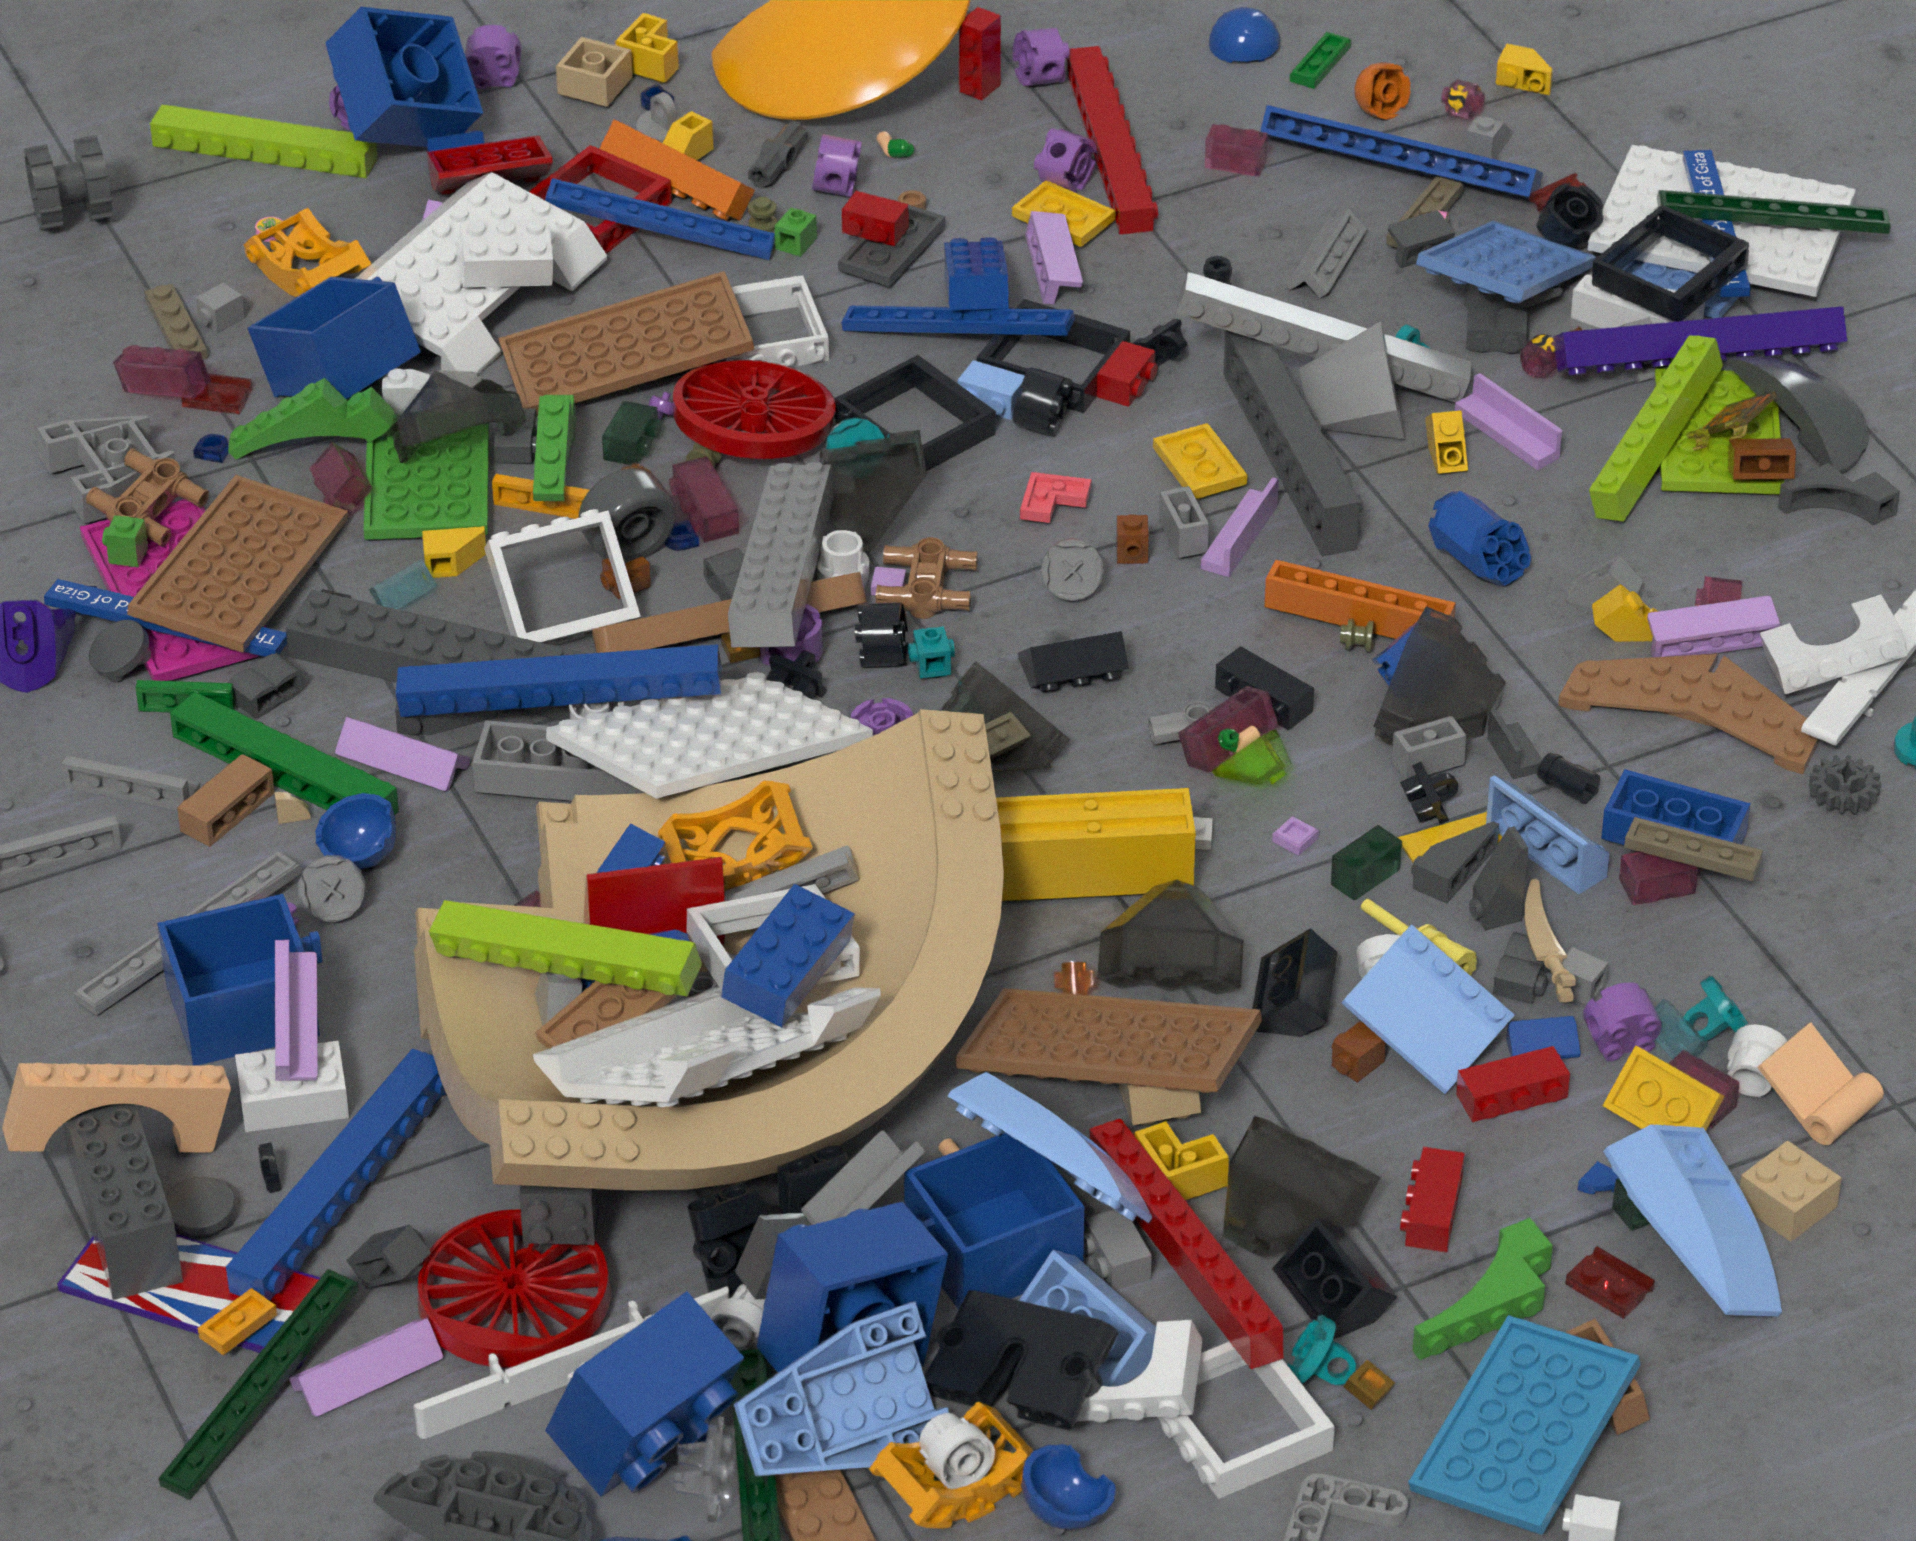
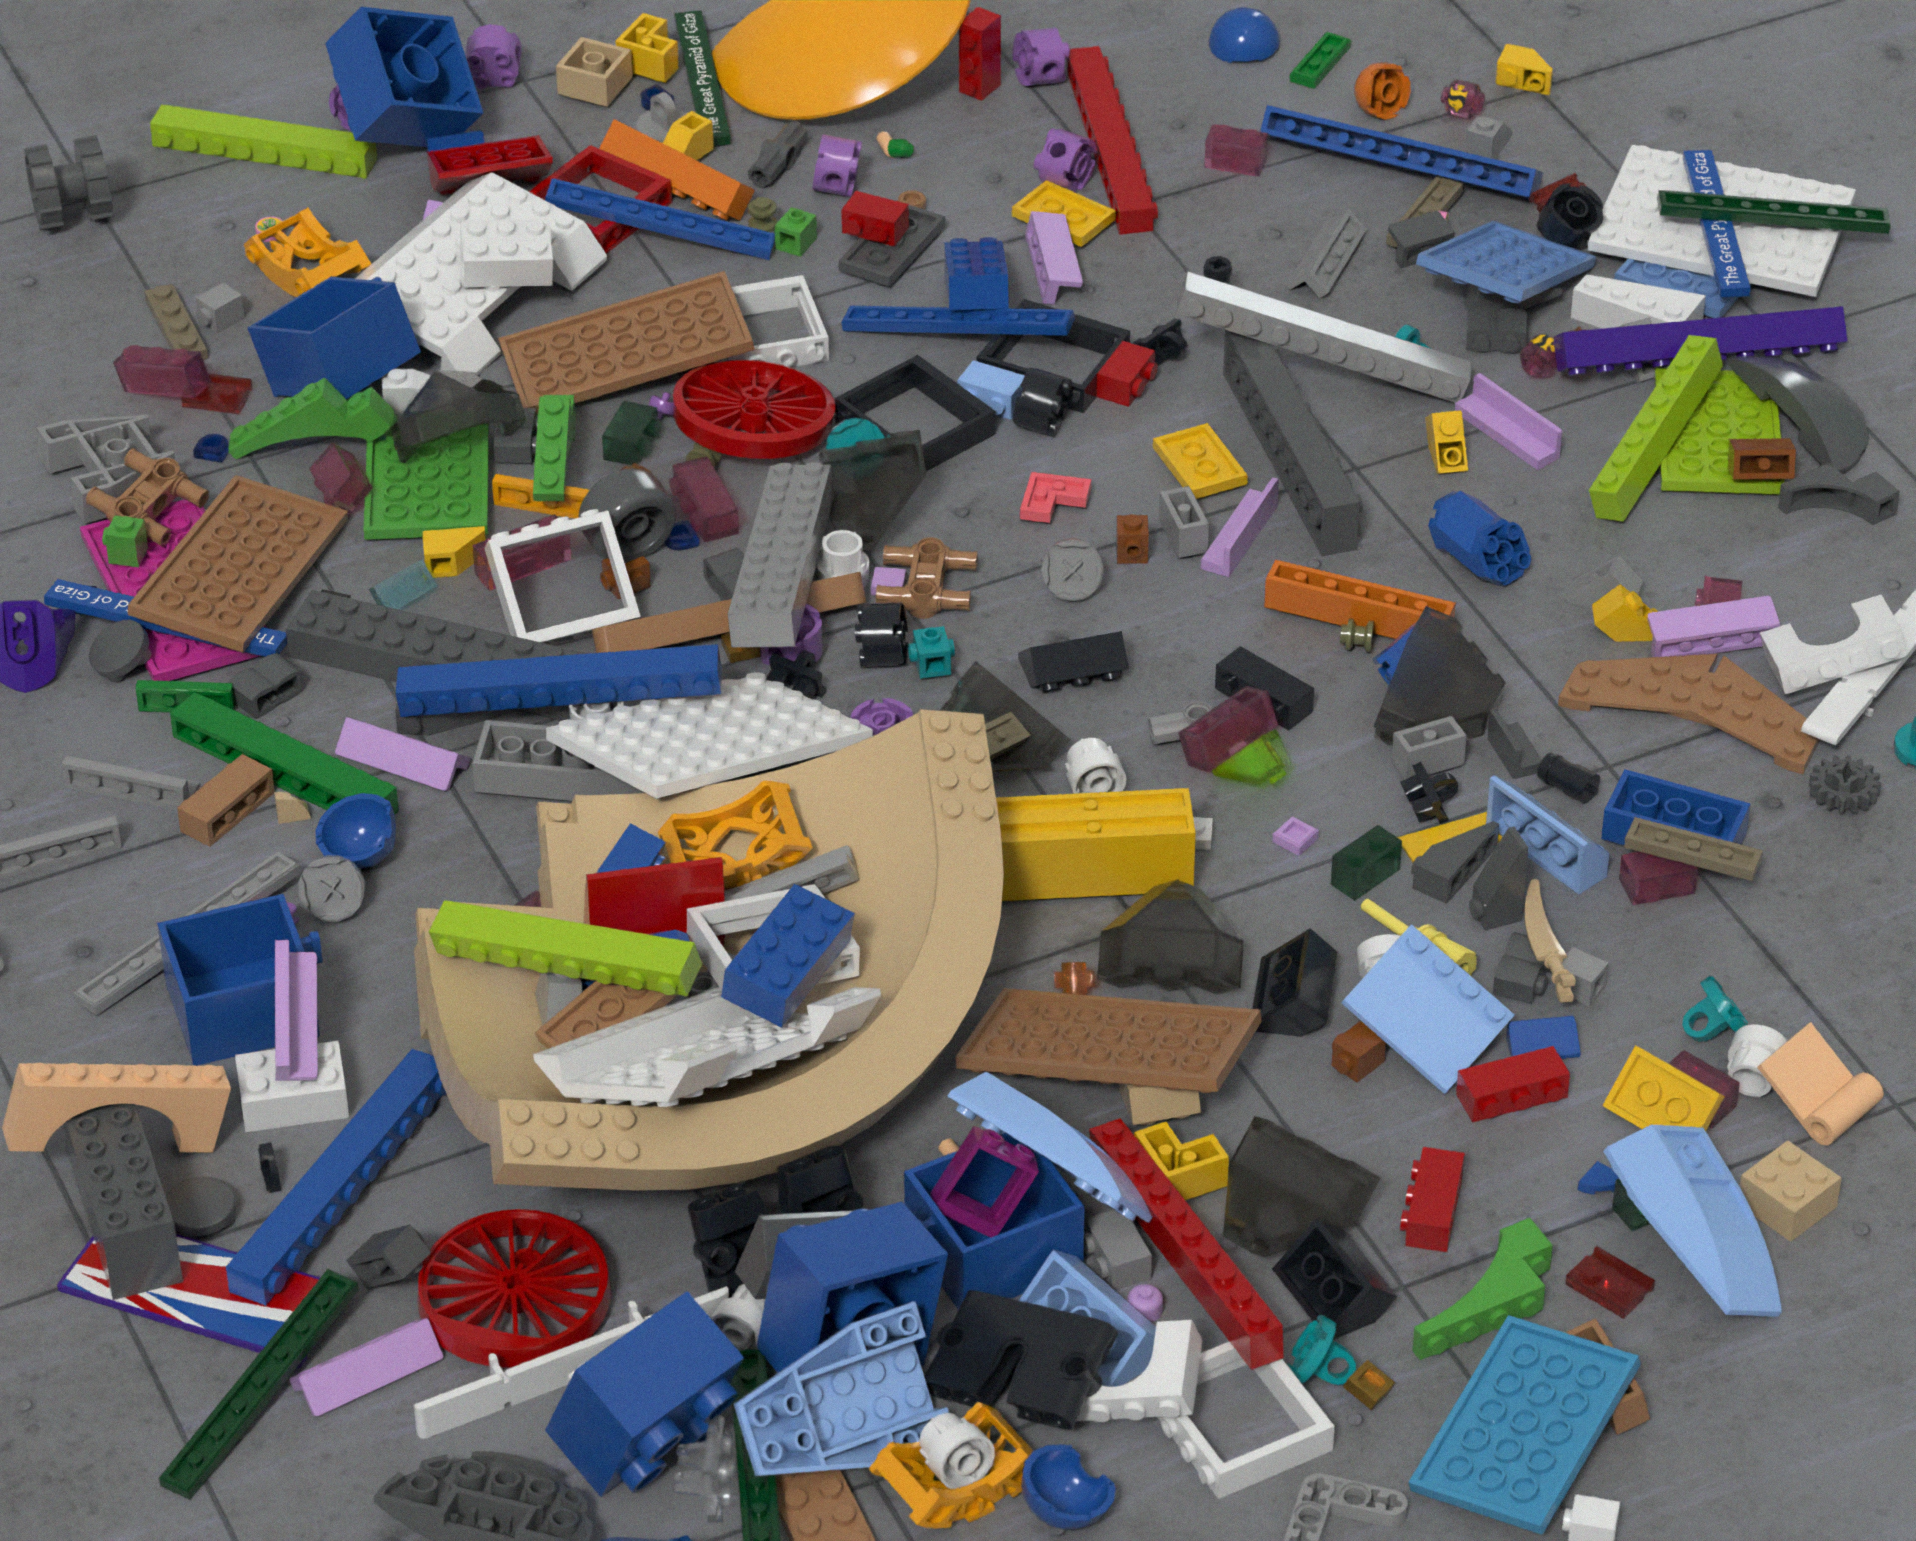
(237, 1321): light orange plate -> none
(524, 559): none -> clear pink brick
(558, 1215): dark grey brick -> none
(702, 73): none -> dark green tile
(862, 1179): light grey panel -> none
(971, 1212): none -> magenta window
(1094, 768): none -> white piece
(1147, 1301): none -> lavender piece
(1234, 741): arm -> none
(1354, 387): light grey wedge -> none
(1622, 1020): medium lavender brick -> none
(1677, 1032): clear light blue plate -> none
(1728, 250): black window -> none
(1734, 416): flag -> none

